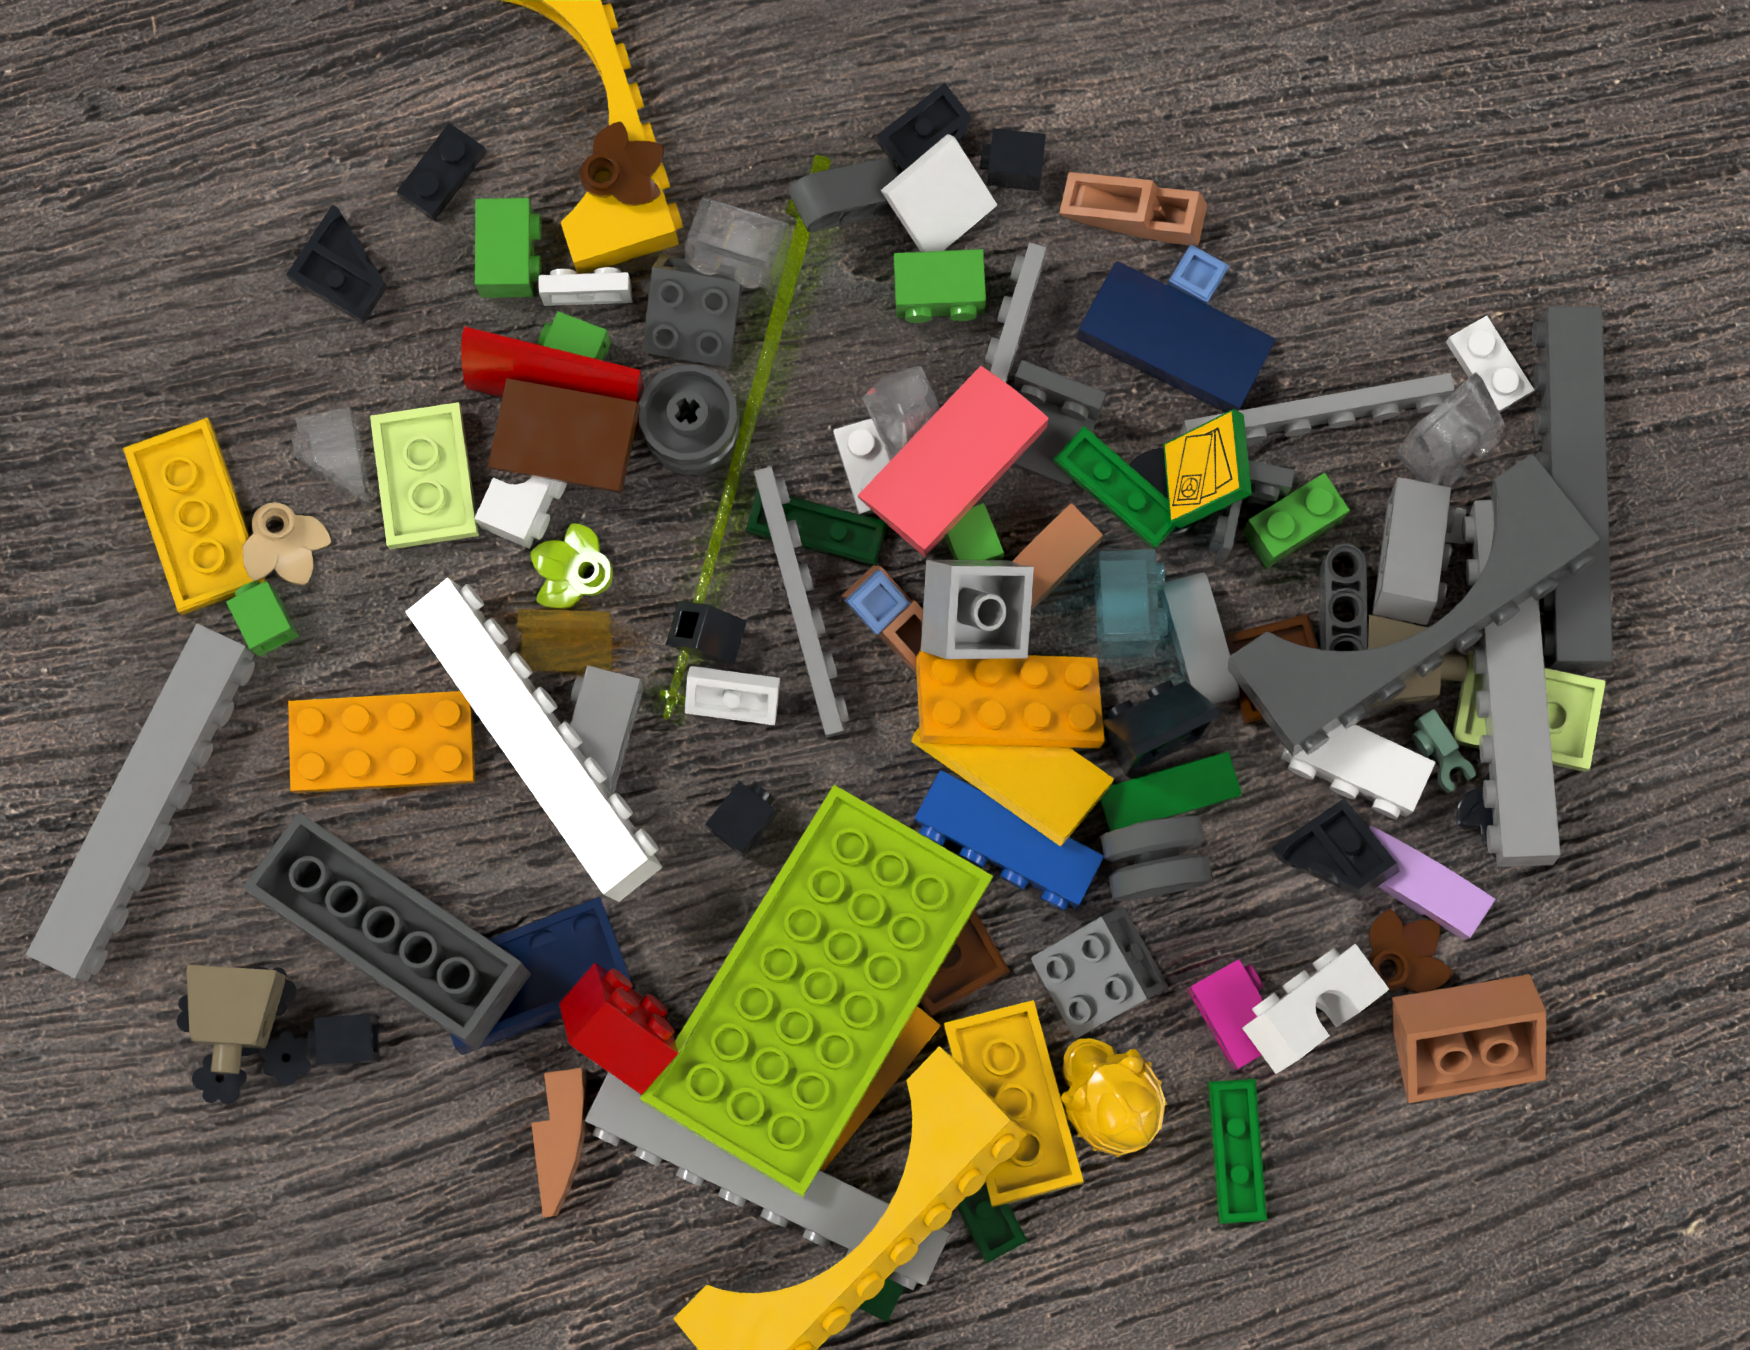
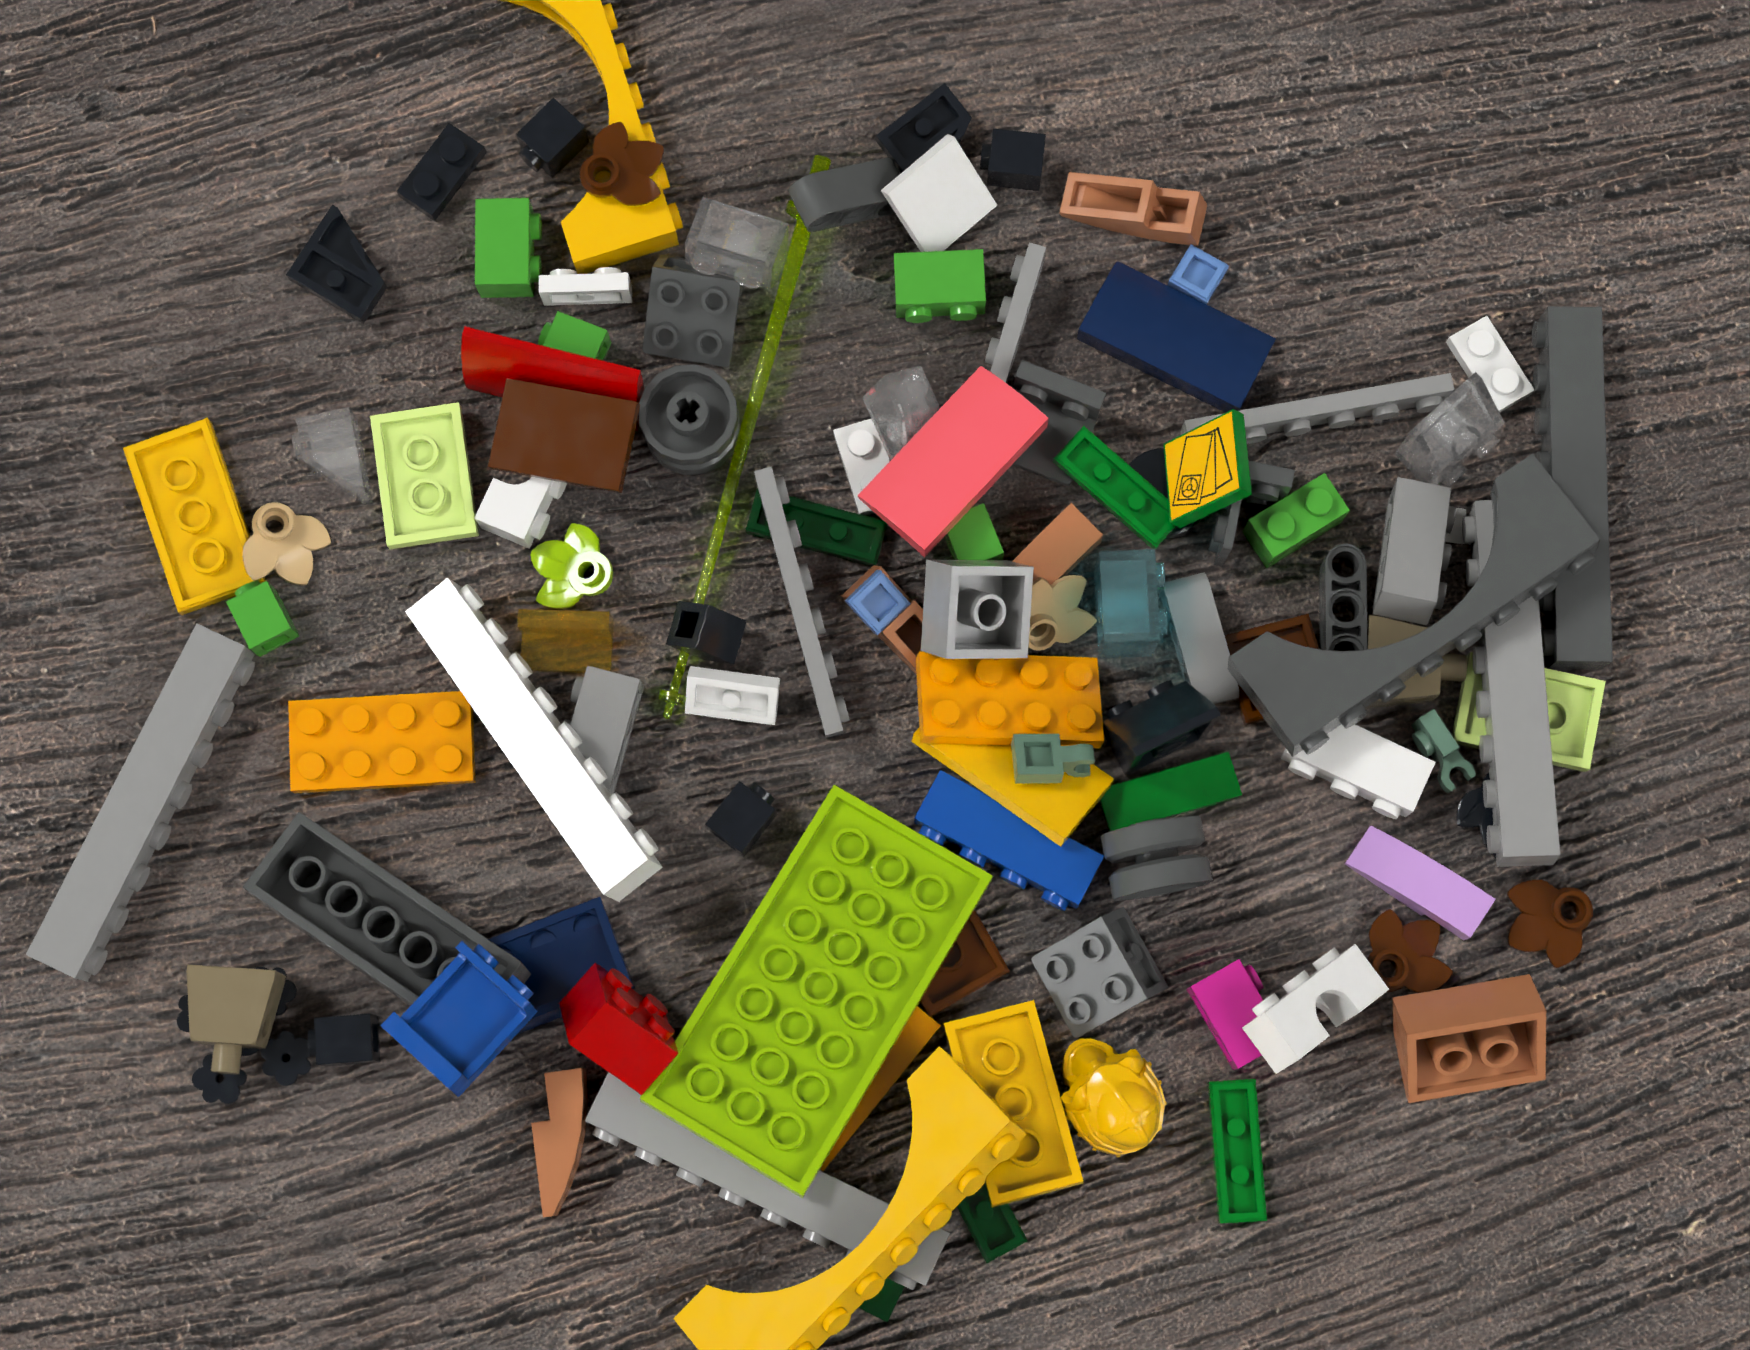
(463, 1018): none -> blue panel
(551, 139): none -> black brick
(1044, 760): none -> sand green plate
(1057, 612): none -> tan plate
(1339, 851): black wing -> none
(1541, 920): none -> reddish brown plate

